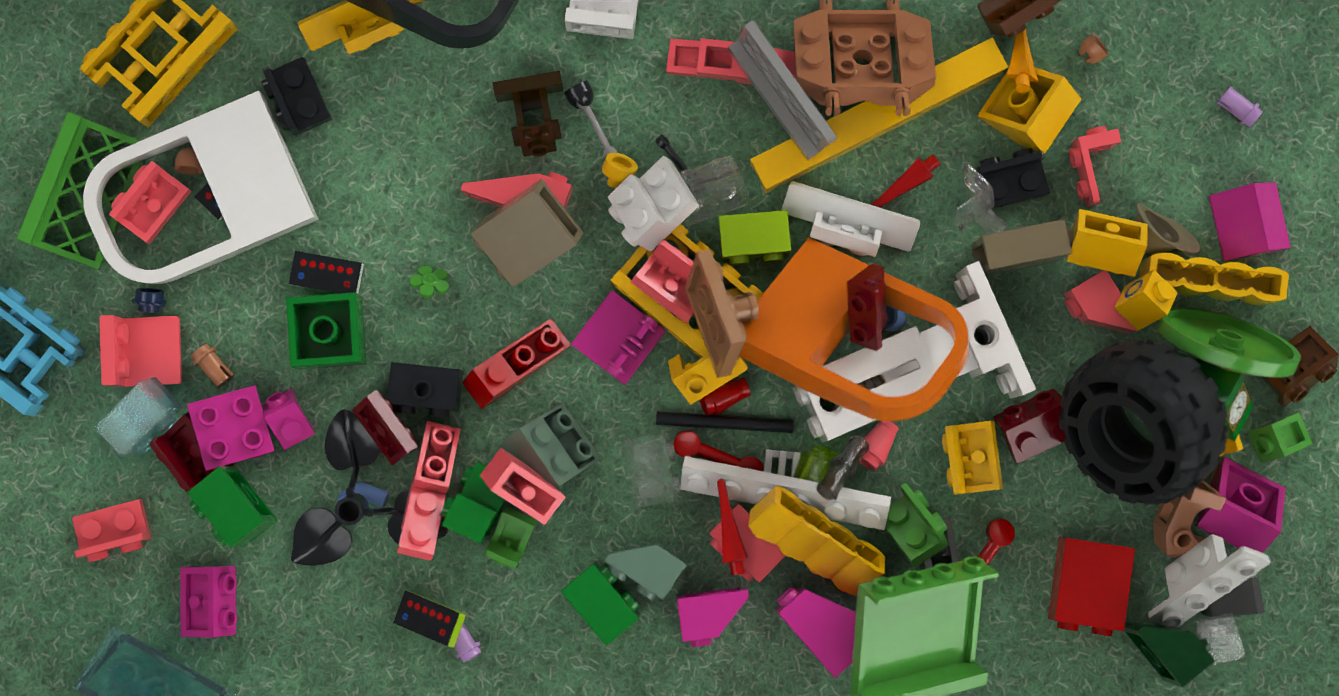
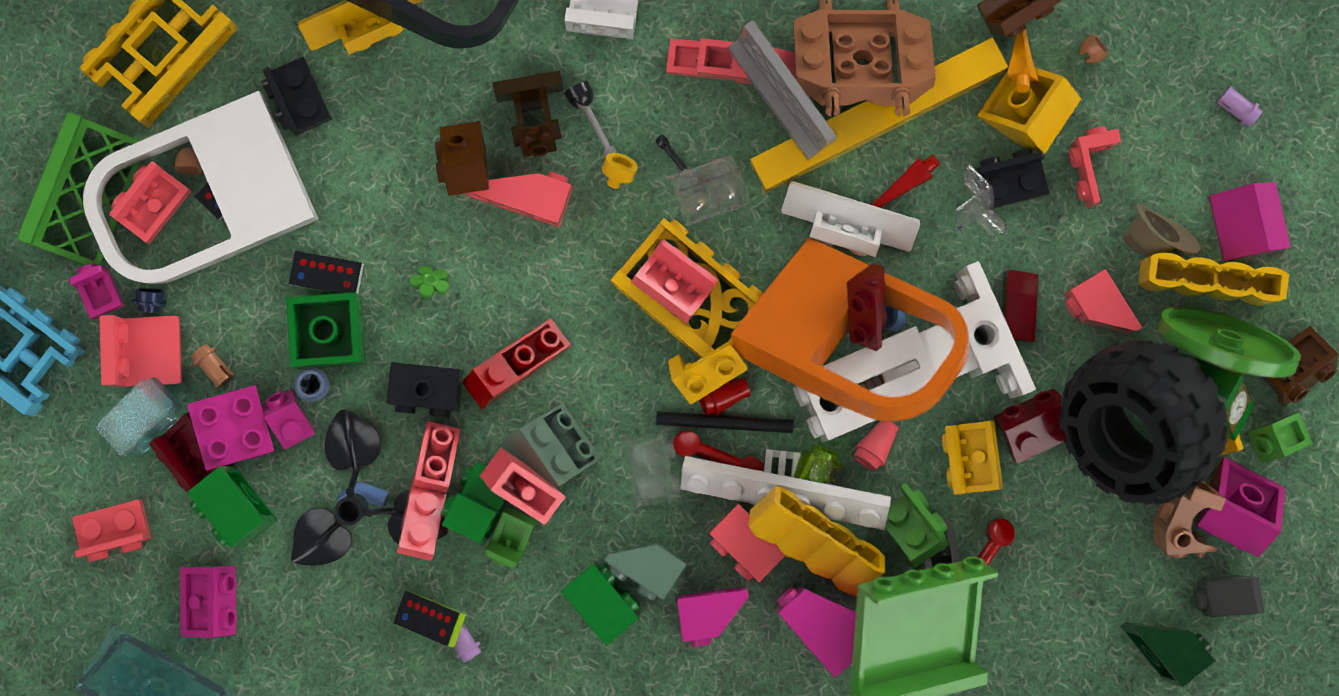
(97, 290): none -> dark pink bracket
(304, 383): none -> sand blue cone
(385, 427): dark red bracket -> none
(462, 158): none -> reddish brown brick
(526, 233): dark tan brick -> none
(618, 337): dark pink hinge -> none
(652, 204): white plate -> none
(718, 312): medium nougat plate -> none
(732, 545): red piece -> none
(754, 237): lime brick -> none
(842, 467): clear smoke pin -> none
(1020, 304): none -> dark red slope
(1023, 247): dark tan brick -> none
(1091, 585): red brick -> none
(1108, 242): yellow brick -> none
(1146, 300): yellow brick -> none
(1204, 577): white bracket -> none
(1222, 636): clear bracket -> none

